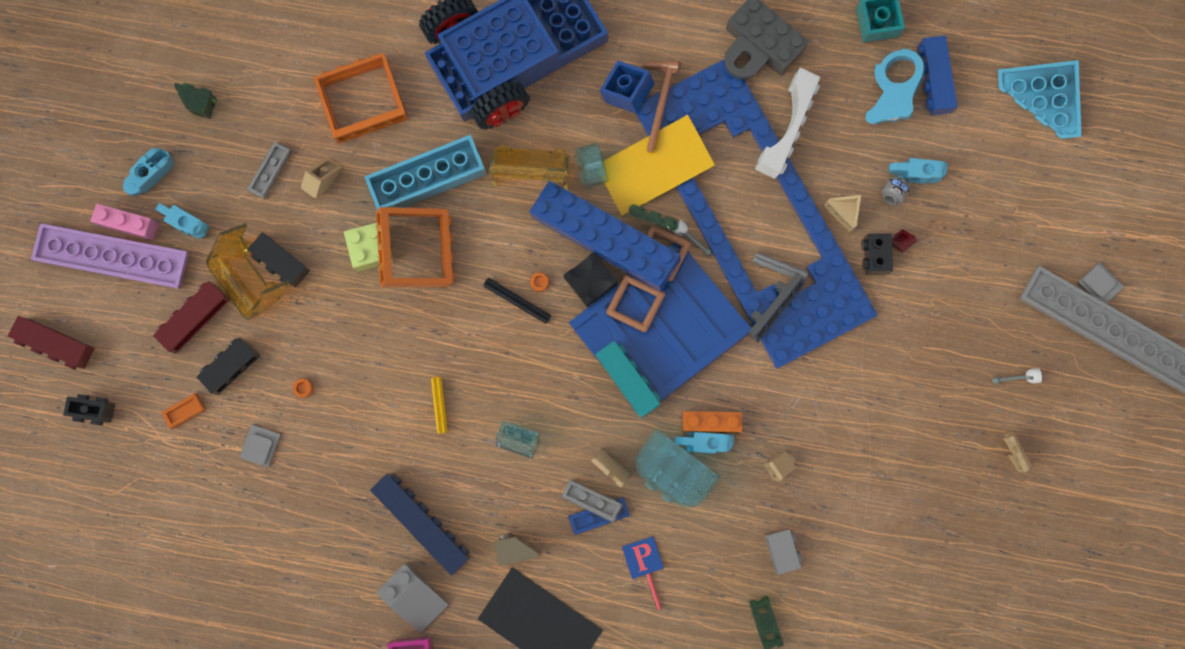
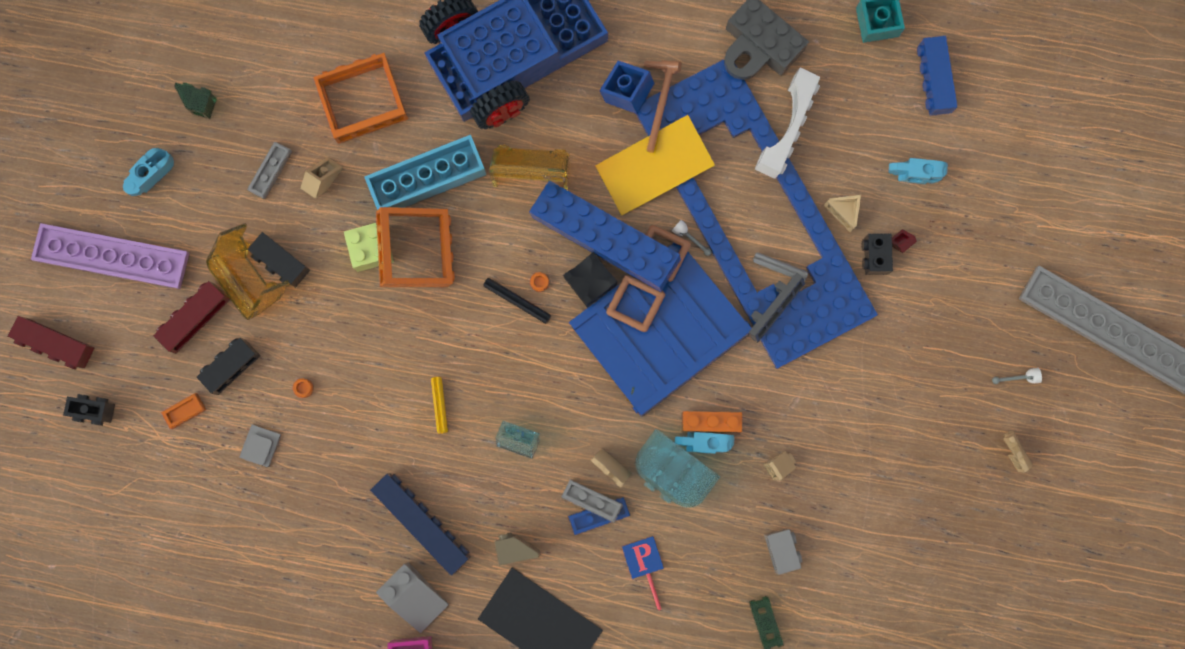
(124, 222): bright pink brick -> none
(183, 221): medium azure piece -> none
(591, 165): clear light blue brick -> none
(628, 380): teal brick -> none
(653, 217): clear green plate -> none
(895, 191): light grey head -> none
(897, 97): medium azure animal -> none
(1048, 92): medium azure slope -> none
(1100, 283): light grey piece -> none

